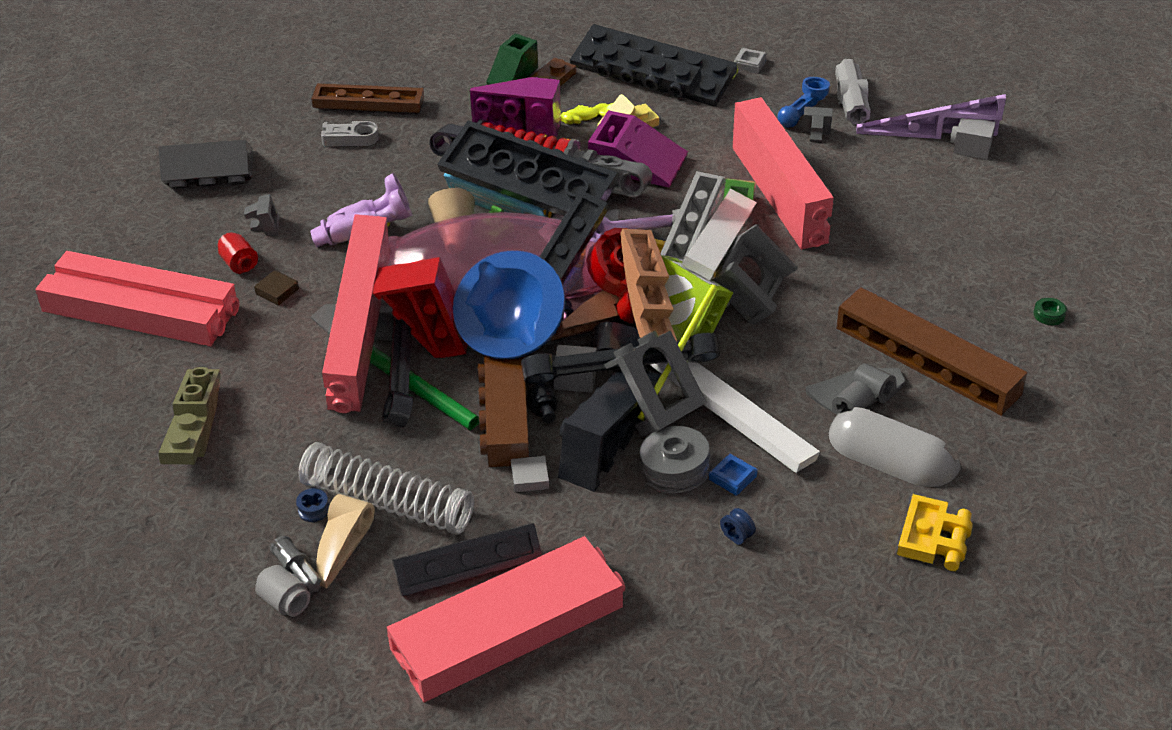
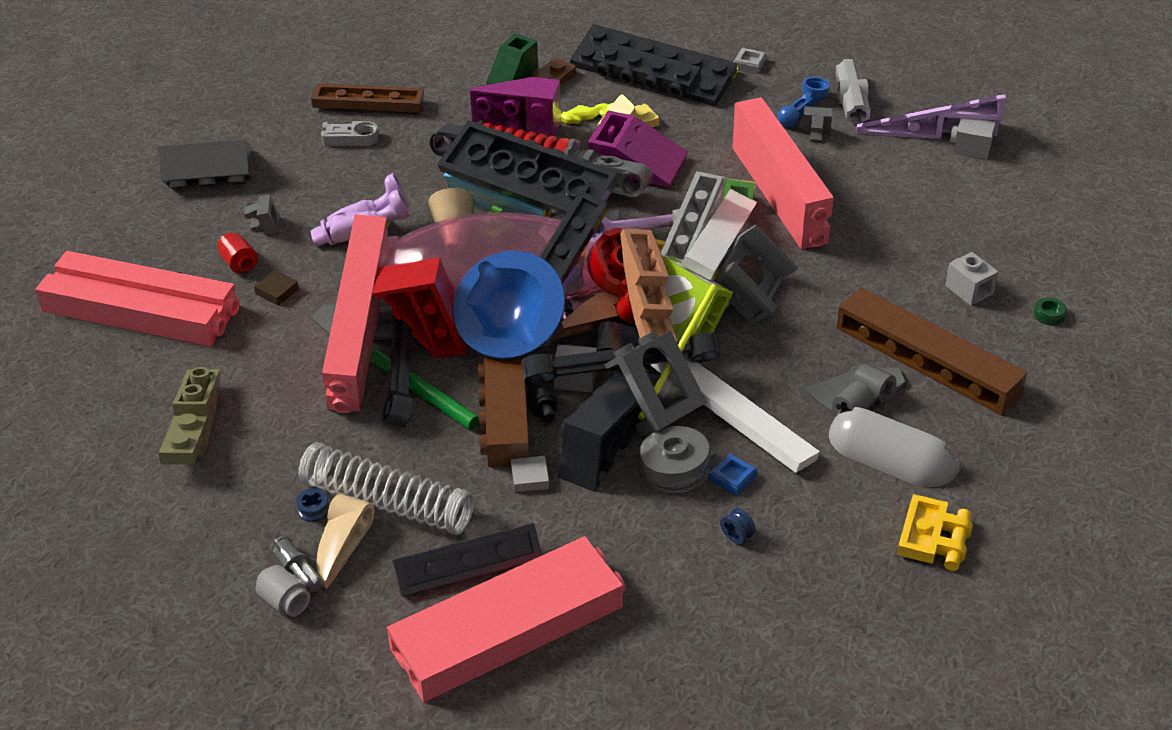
(971, 278): none -> light grey brick

